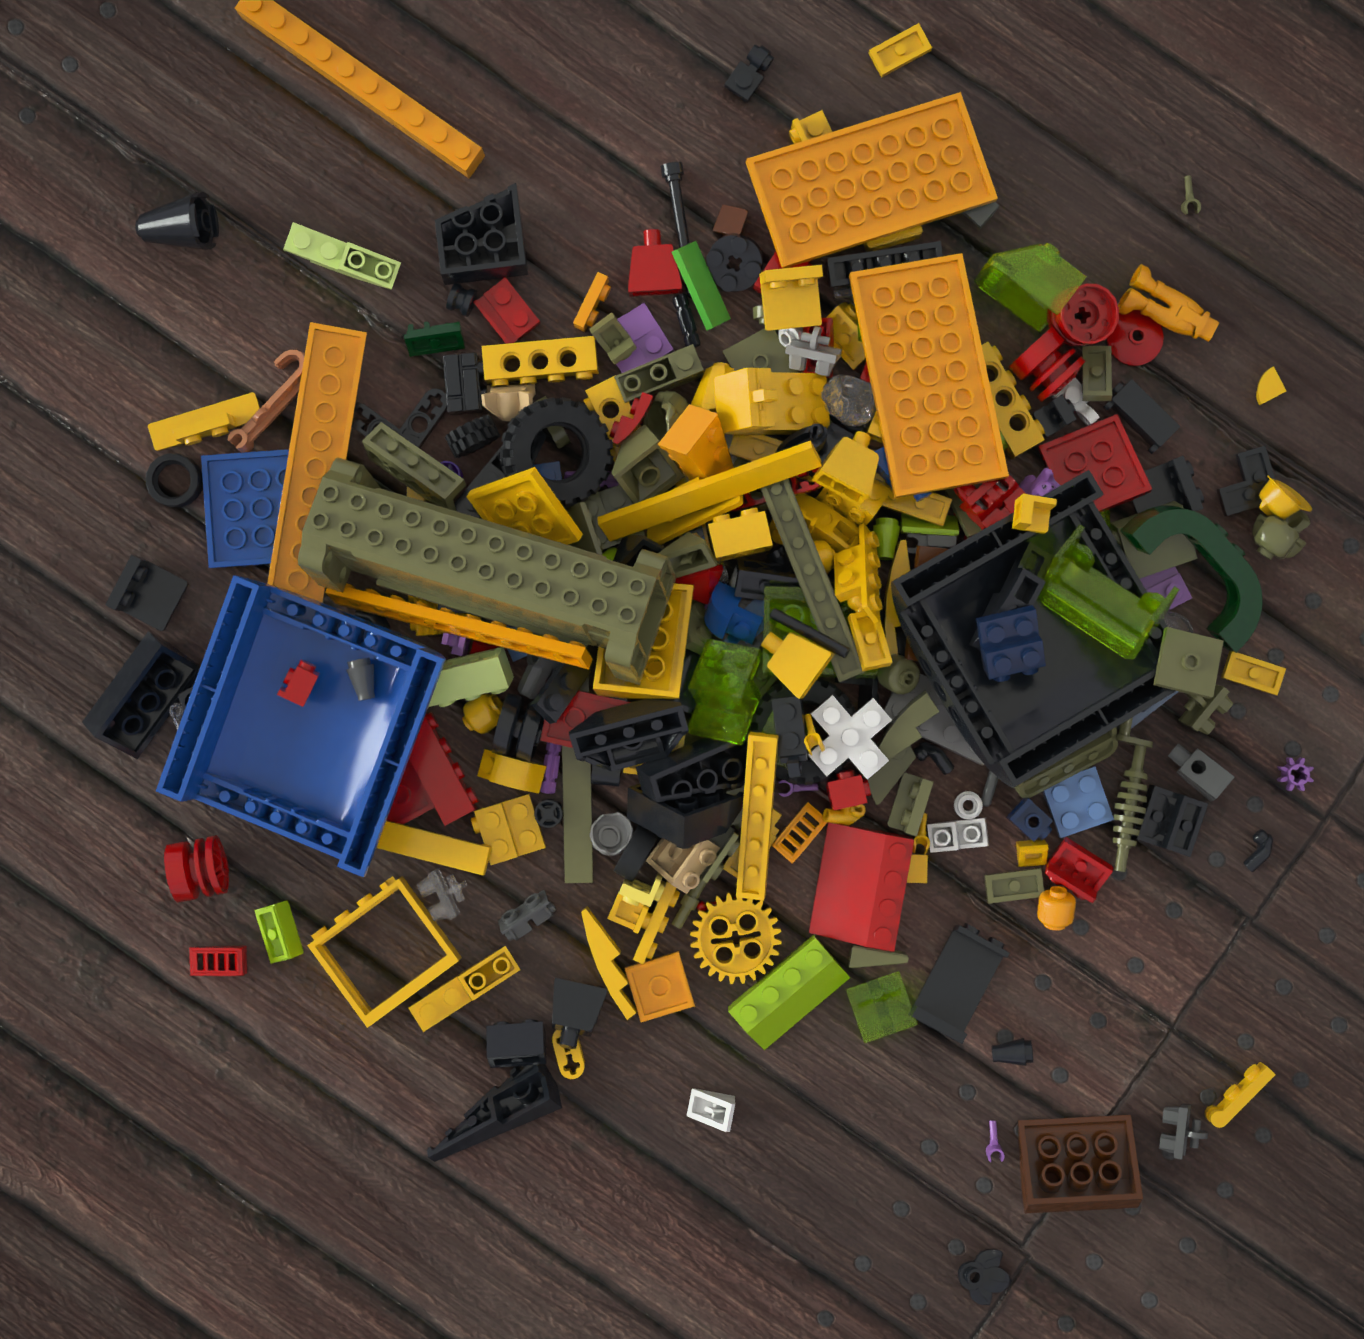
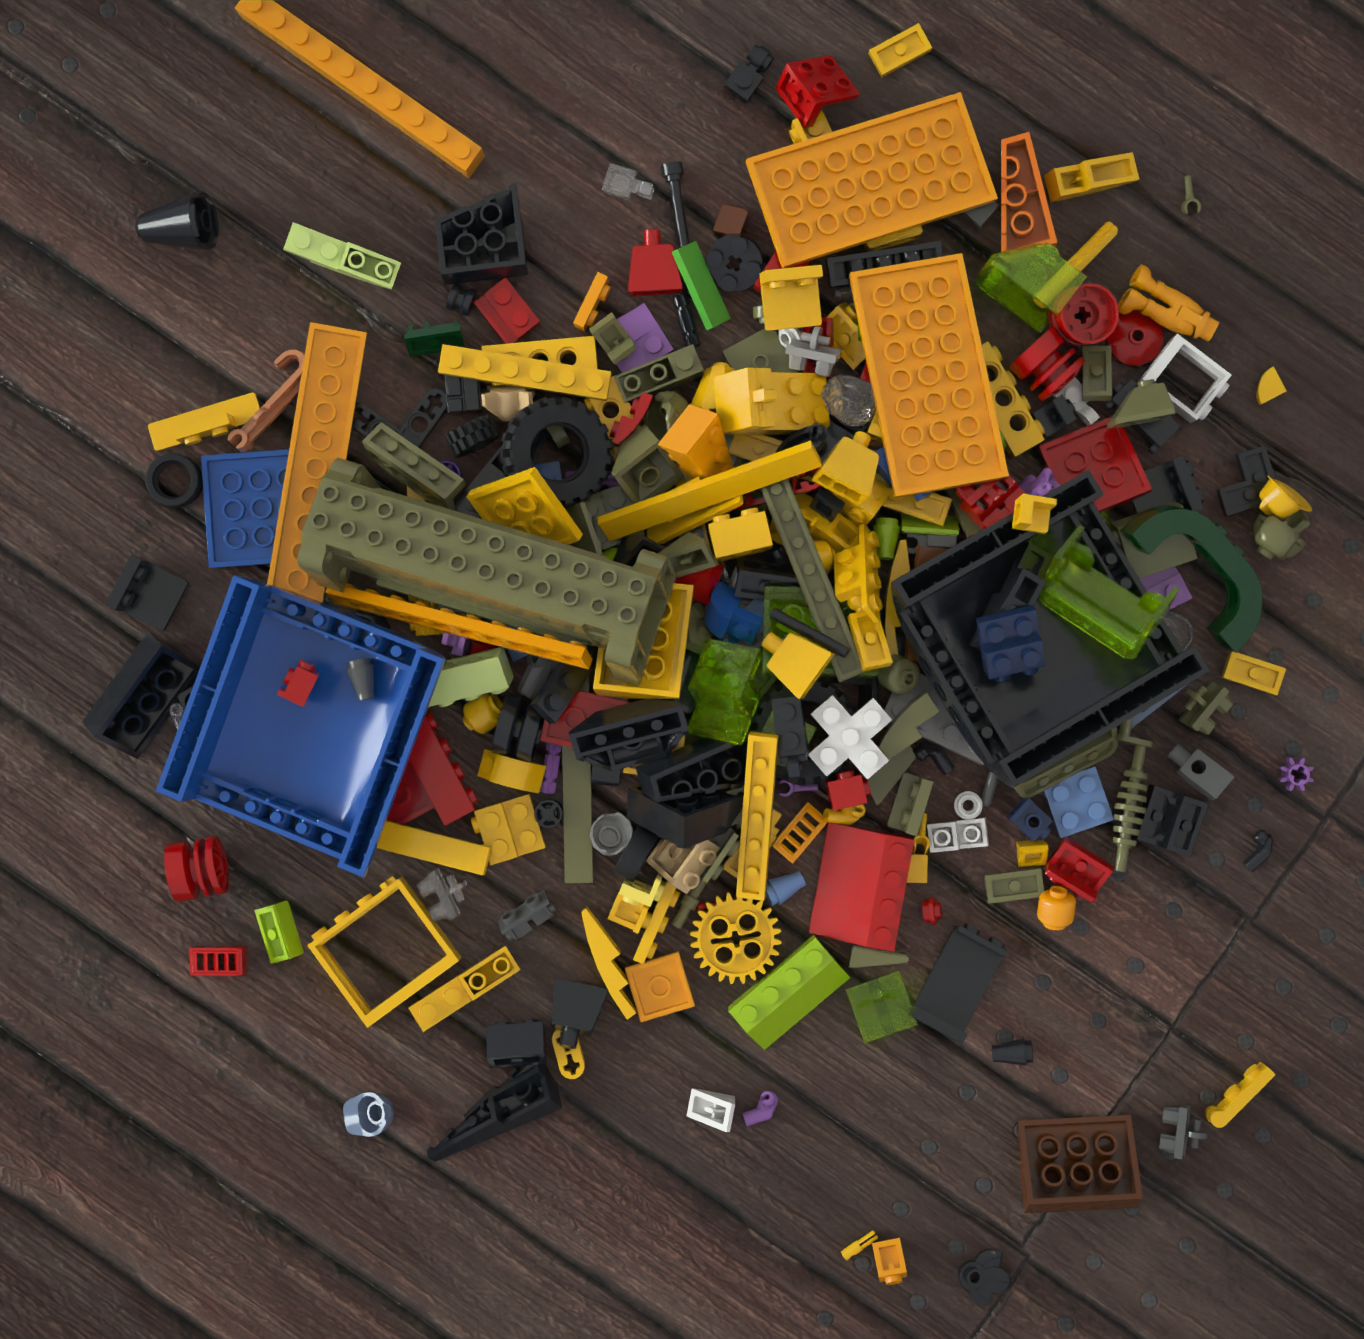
(368, 1114): none -> sand blue piece
(524, 372): none -> yellow plate
(623, 182): none -> clear plate
(764, 1110): none -> medium lavender arm
(783, 887): none -> medium blue cone
(812, 738): yellow hand -> none
(814, 83): none -> red bracket
(827, 504): none -> black tile
(855, 1247): none -> yellow pin
(890, 1261): none -> light orange bracket
(931, 911): none -> red plate
(994, 1146): medium lavender hand -> none
(1023, 198): none -> orange wedge
(1090, 249): none -> yellow axle
(1091, 176): none -> yellow slope
(1142, 405): none -> olive slope
(1188, 662): olive plate -> none
(1217, 389): none -> white window

